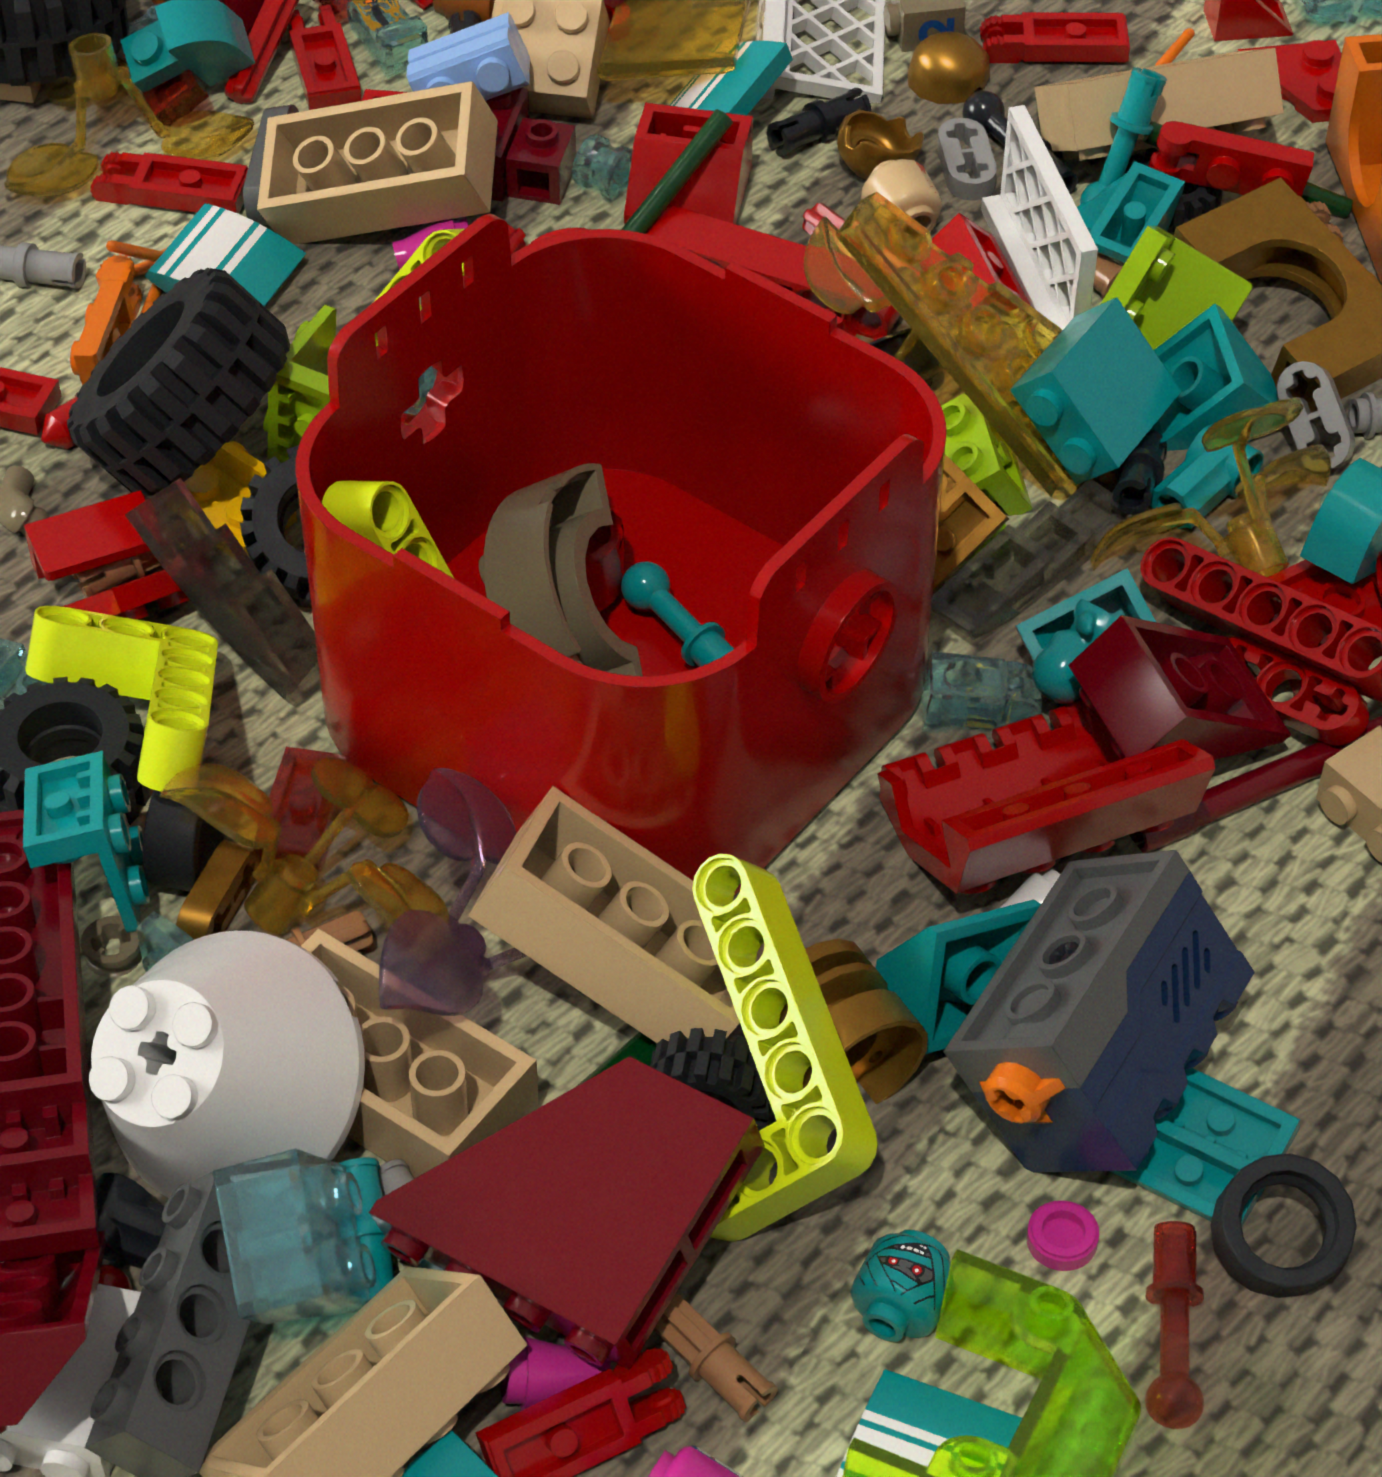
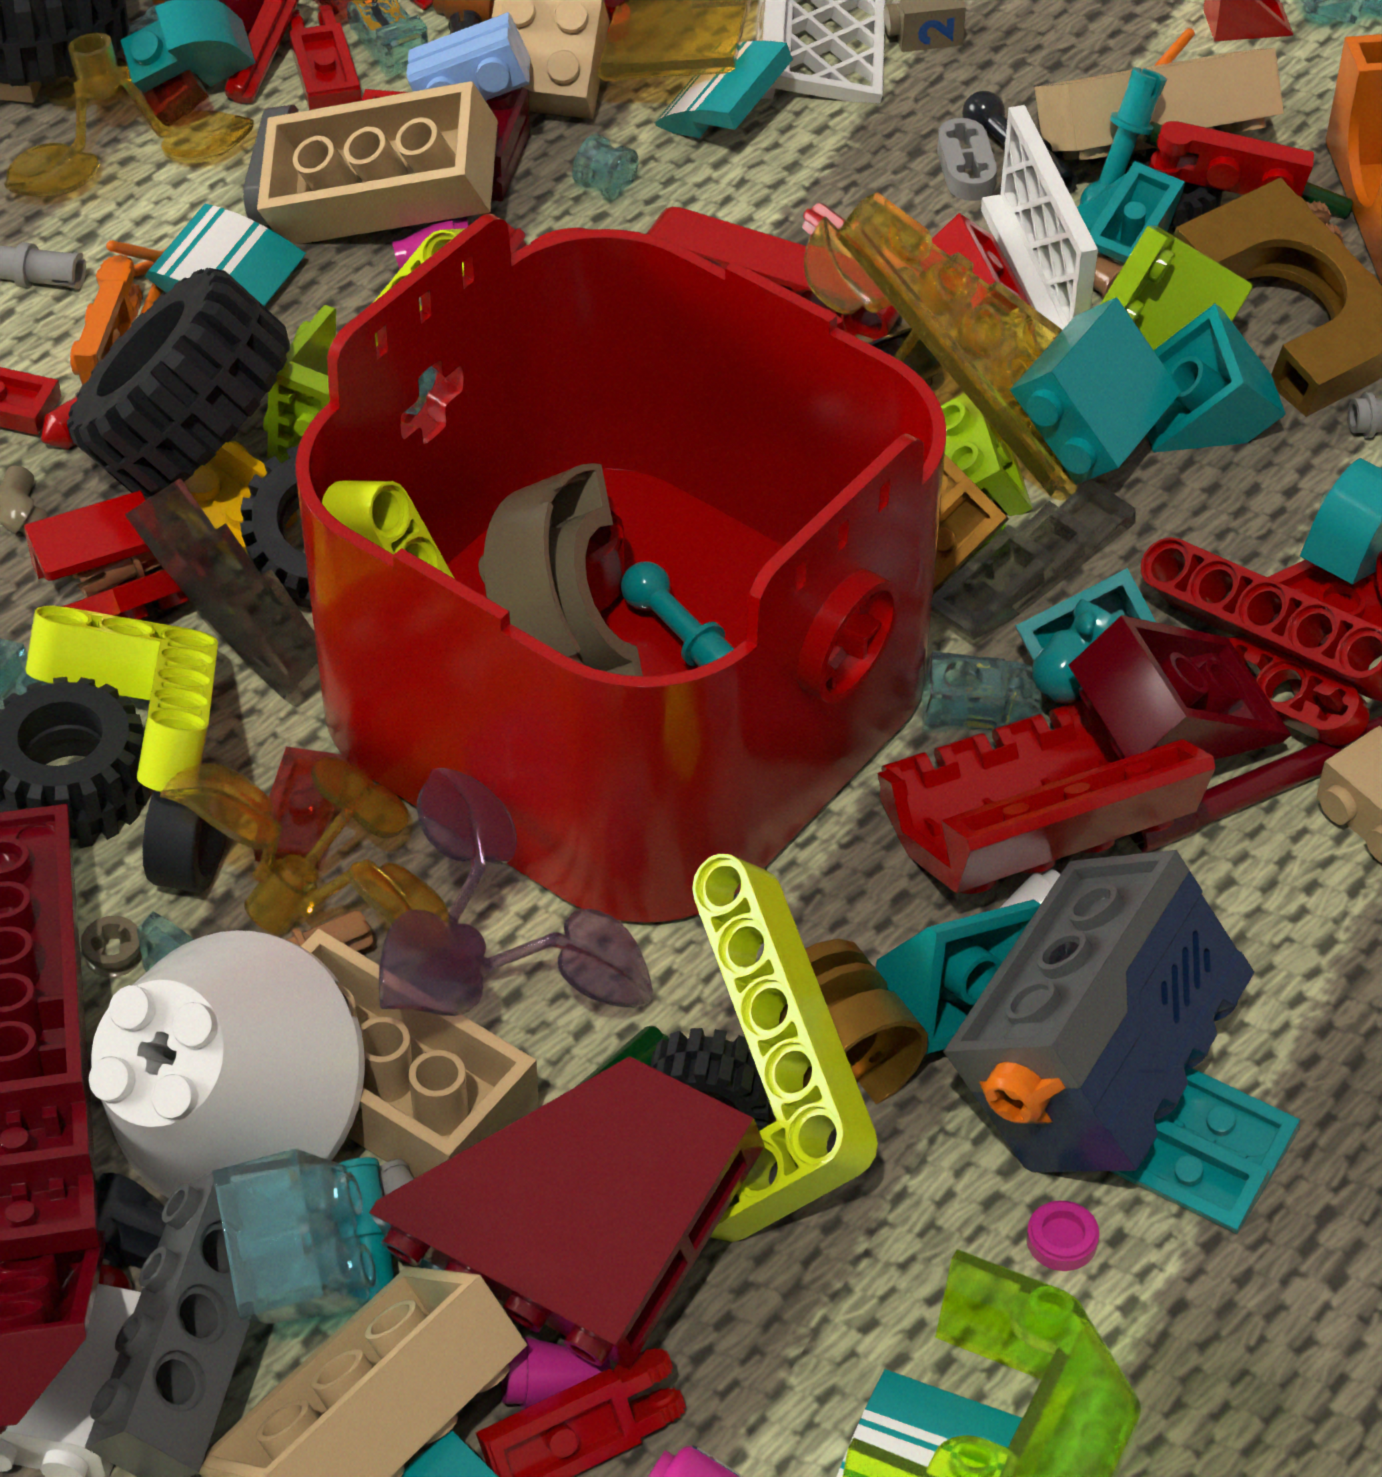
(80, 811): teal bracket -> none
(169, 182): red hinge -> none
(218, 890): pearl gold beam -> none
(541, 161): dark red brick -> none
(607, 921): tan brick -> none
(679, 173): dark green piece -> none
(714, 1358): medium nougat axle -> none
(718, 182): red slope -> none
(816, 121): black pin -> none
(870, 139): pearl gold hair -> none
(902, 1285): teal head -> none
(908, 188): tan head -> none
(948, 68): pearl gold hair -> none
(1056, 37): red hinge -> none
(1140, 474): black pin -> none
(1173, 1396): clear red pin -> none
(1204, 478): teal piece -> none
(1251, 535): clear yellow plant -> none
(1308, 76): red wing -> none
(1314, 1182): black tyre -> none
(1329, 410): light grey beam -> none

